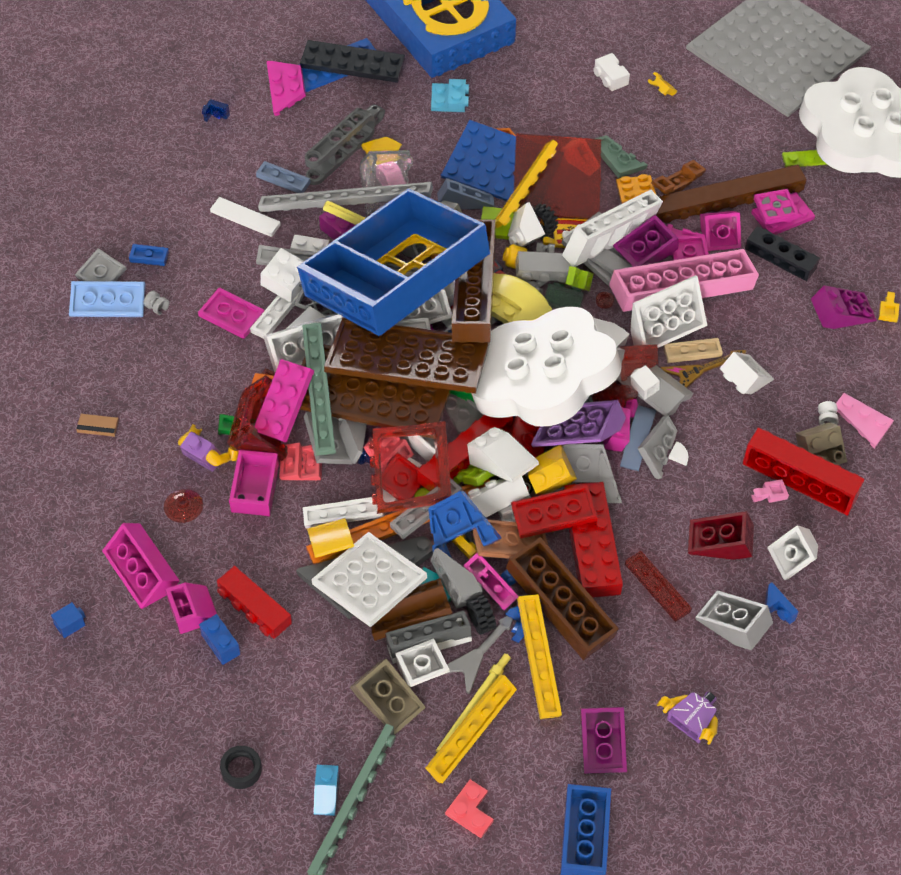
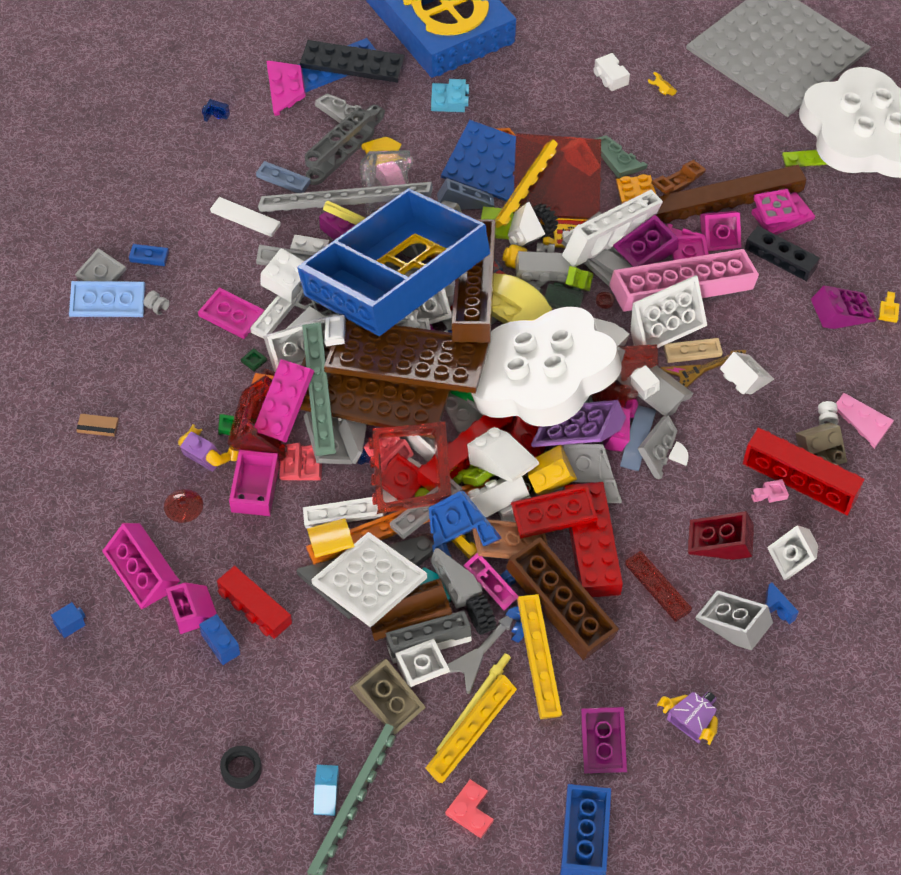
(253, 360): none -> dark green tile
(335, 107): none -> light grey wing
(335, 330): none -> white tile
(412, 320): none -> white piece

